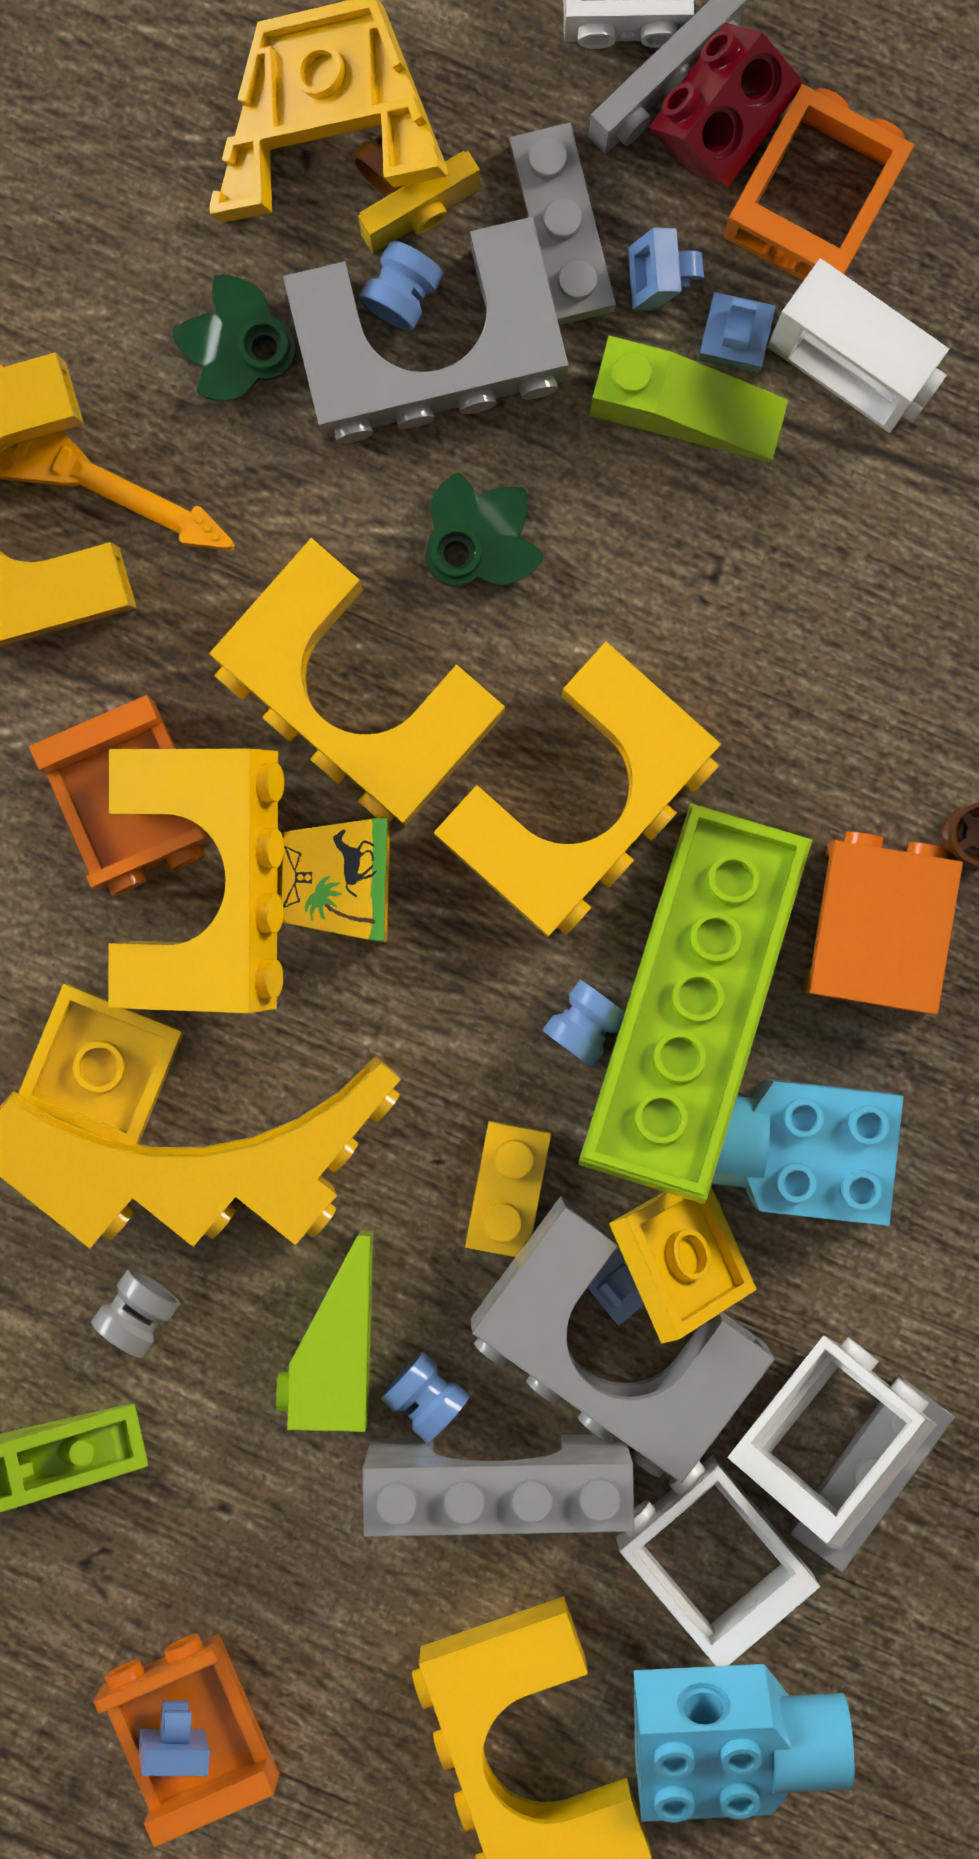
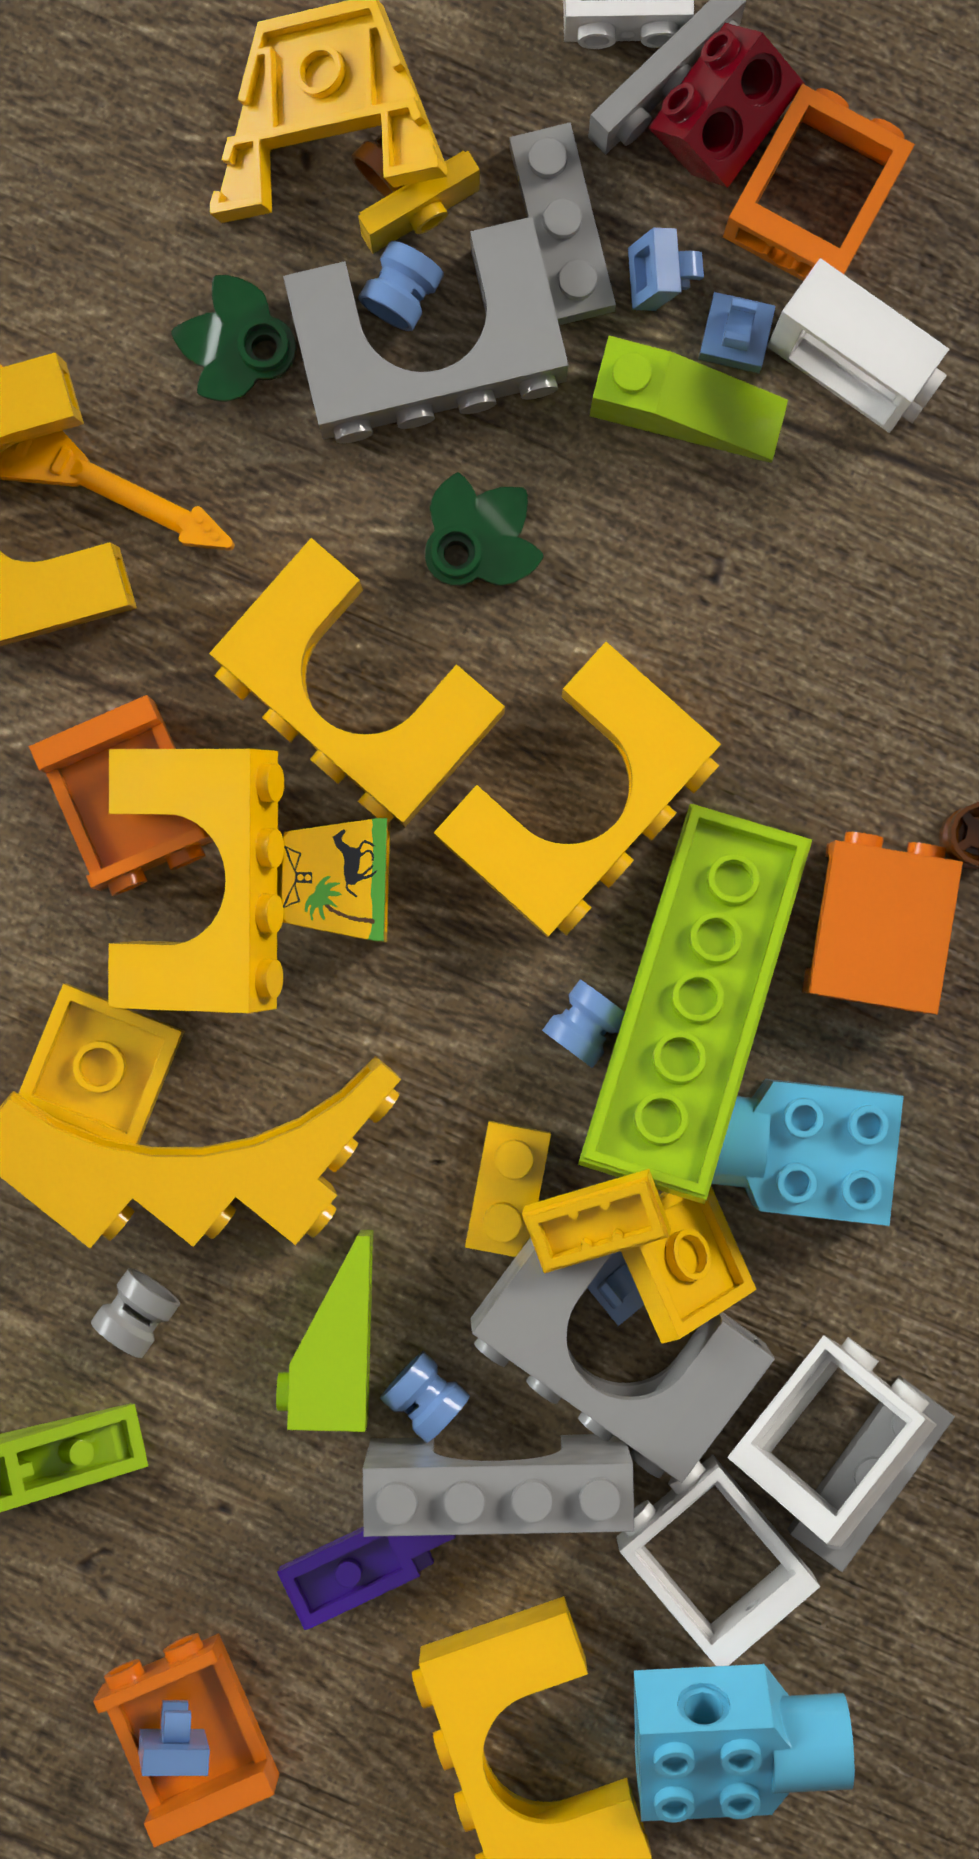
(353, 1572): none -> dark purple hinge
(596, 1221): none -> yellow plate

